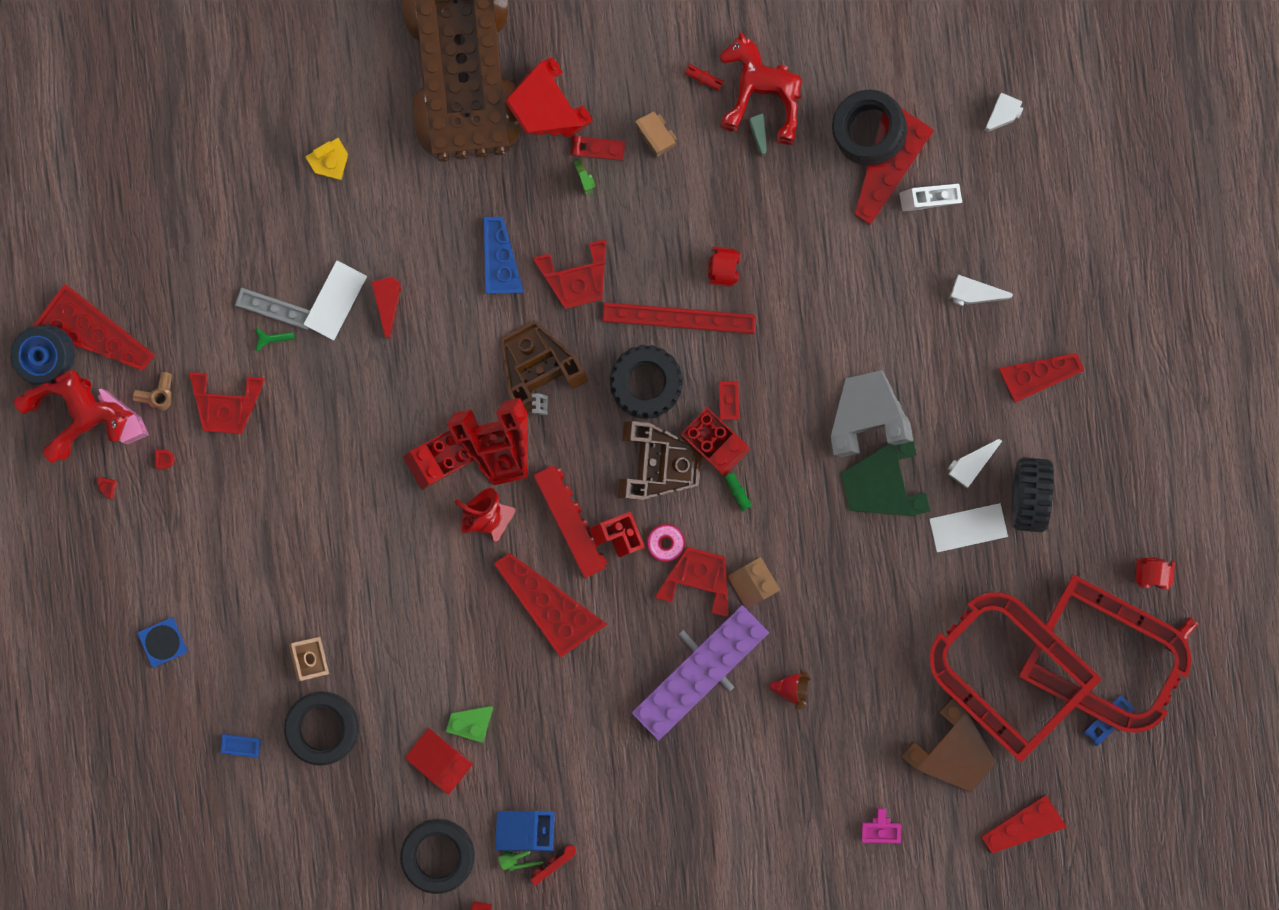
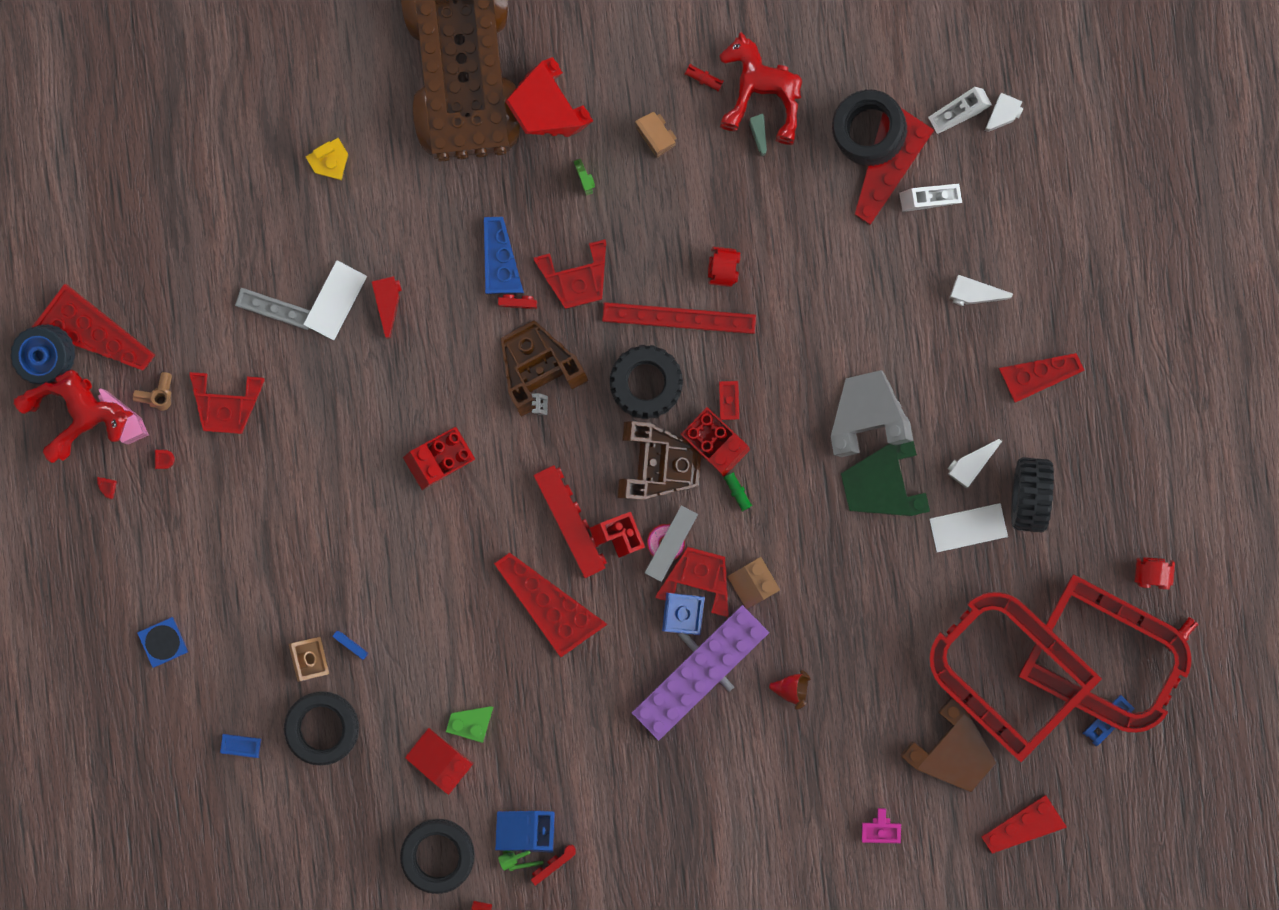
(265, 339): green piece -> none
(351, 645): none -> blue tile
(485, 514): red helmet -> none
(496, 446): red wedge -> none
(509, 301): none -> red plate
(598, 148): red plate -> none
(671, 543): none -> light grey tile
(683, 613): none -> tile
(960, 109): none -> white slope

